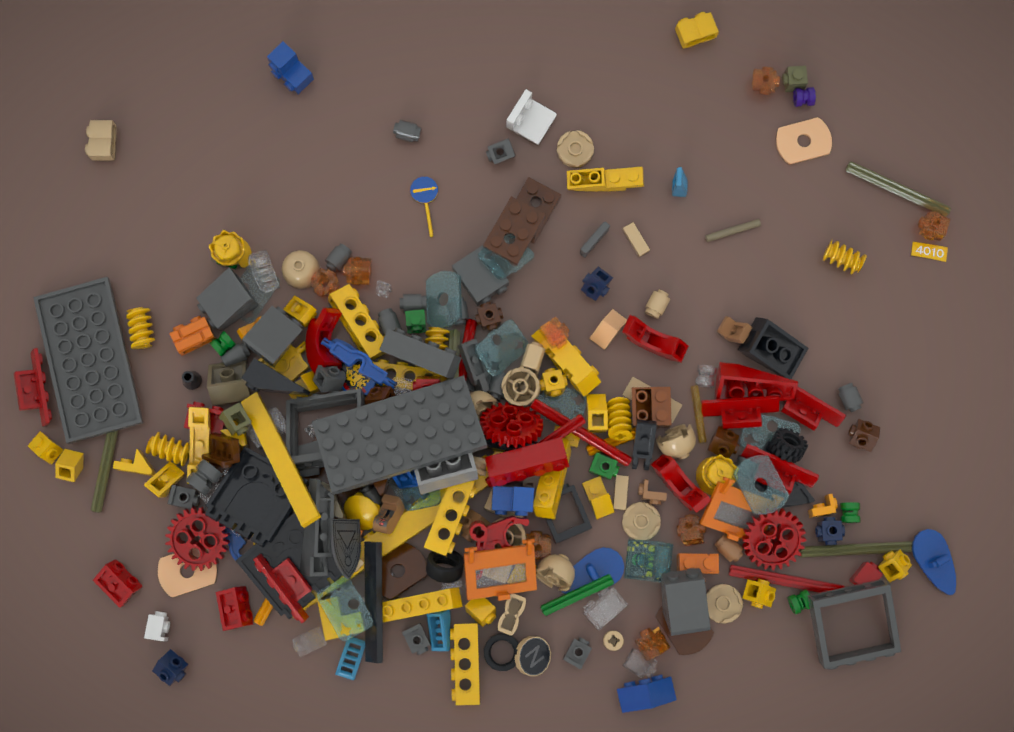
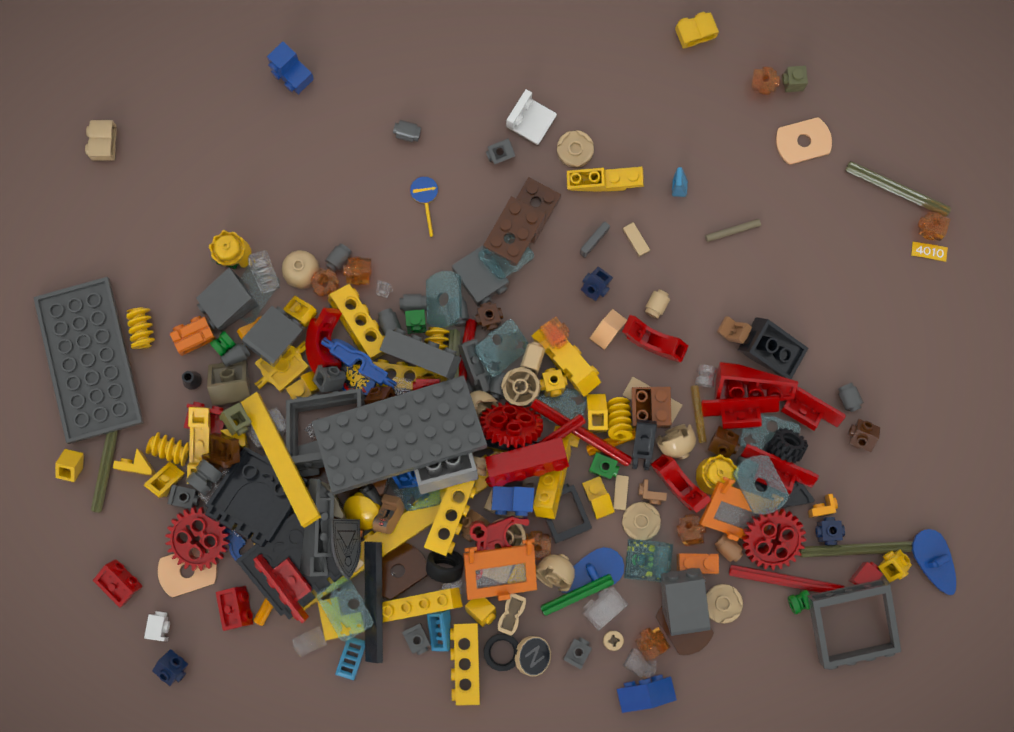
(31, 388): red bracket -> none
(45, 448): yellow bracket -> none
(267, 379): black slope -> none
(759, 593): yellow brick -> none
(803, 97): dark purple wheel -> none
(844, 257): yellow piece -> none
(850, 517): green wheel -> none

